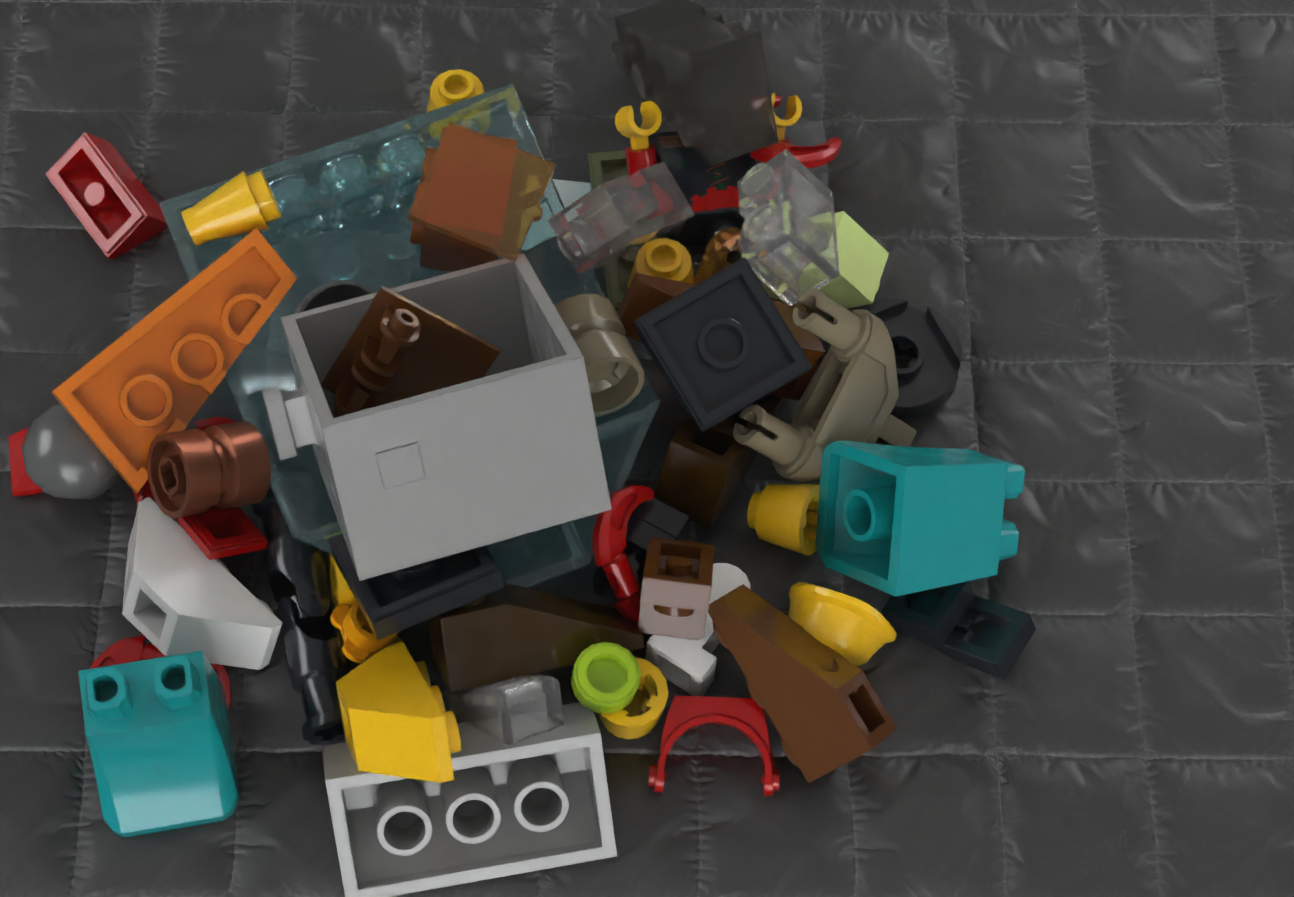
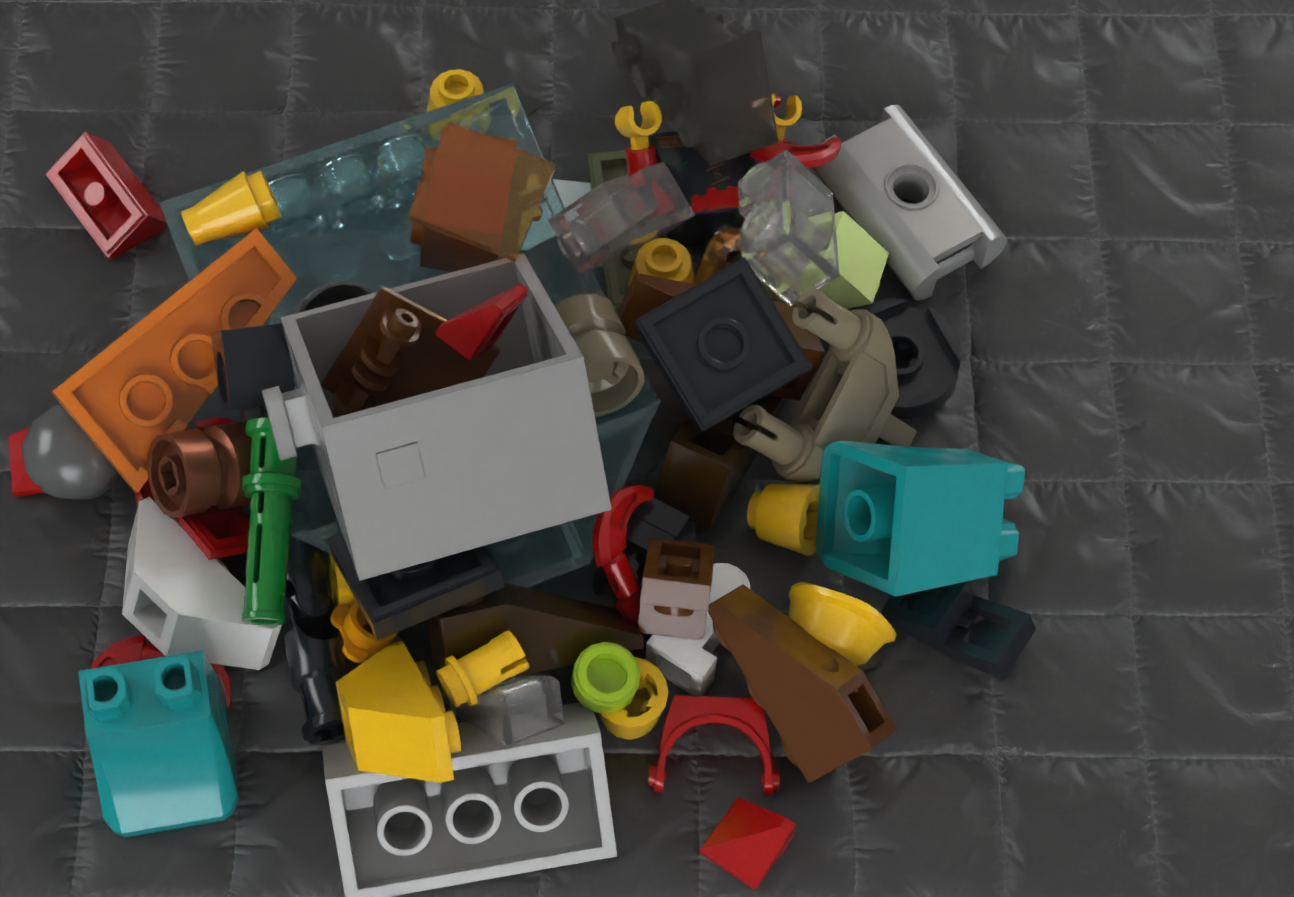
(247, 364): none -> black brick
(272, 489): none -> green pin
(482, 325): none -> red slope
(482, 669): none -> yellow pin
(748, 842): none -> red slope
(922, 238): none -> light grey piece

